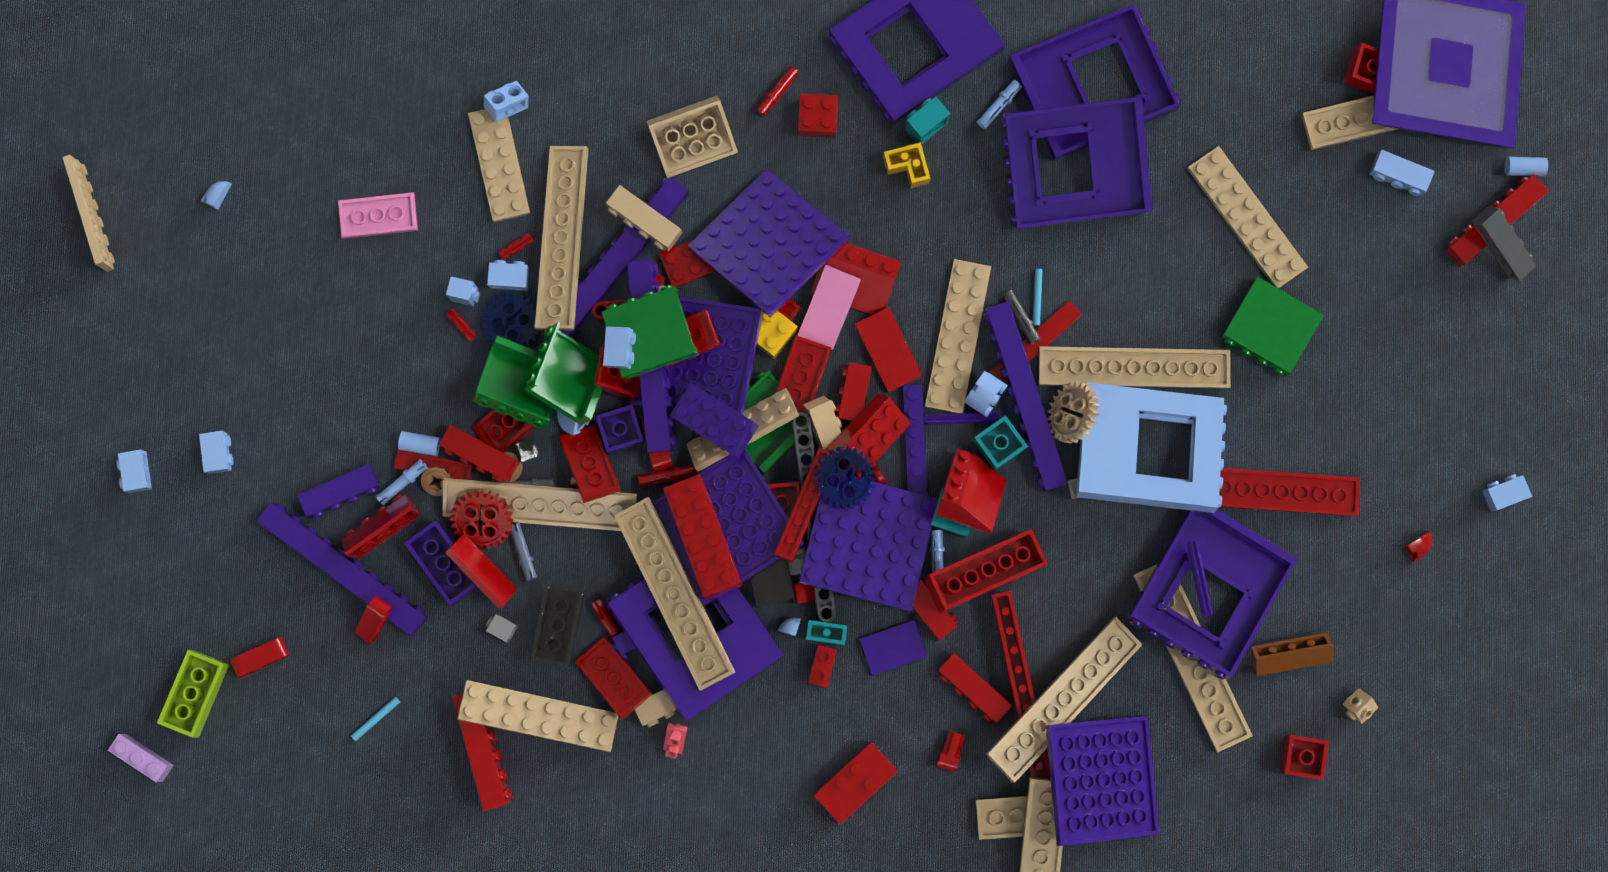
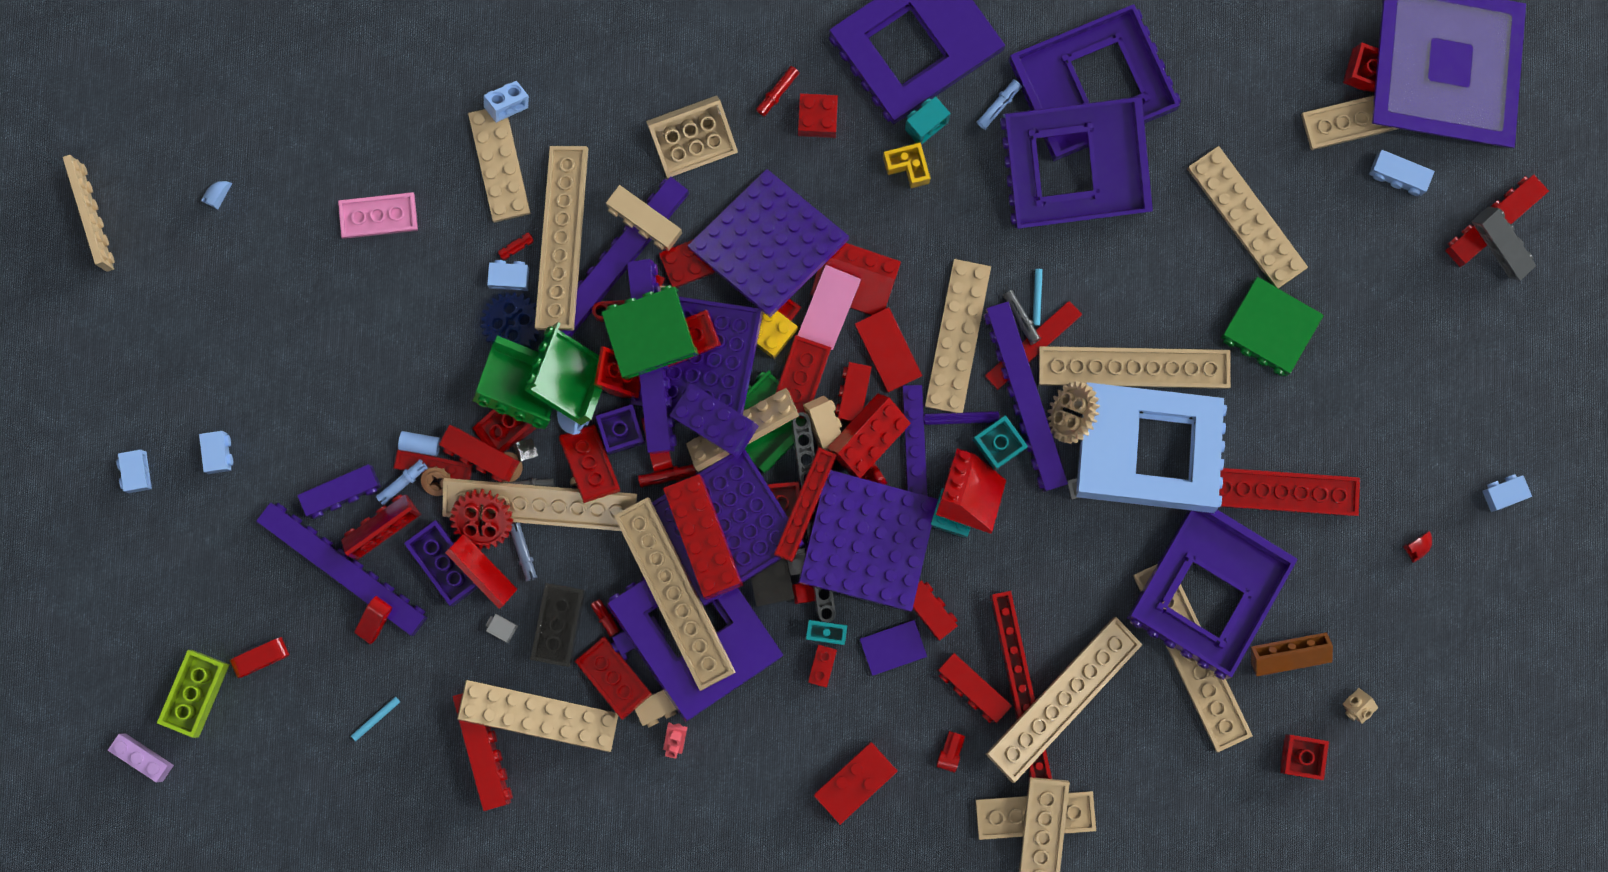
(462, 291): light blue brick -> none
(463, 327): red axle -> none
(619, 347): light blue brick -> none
(790, 626): light blue brick -> none
(858, 487): clear blue gear -> none
(937, 550): light blue pin -> none
(985, 393): light blue brick -> none
(985, 571): red brick -> none
(1102, 780): dark purple plate -> none
(1199, 579): dark purple axle -> none
(1526, 166): light blue pin -> none

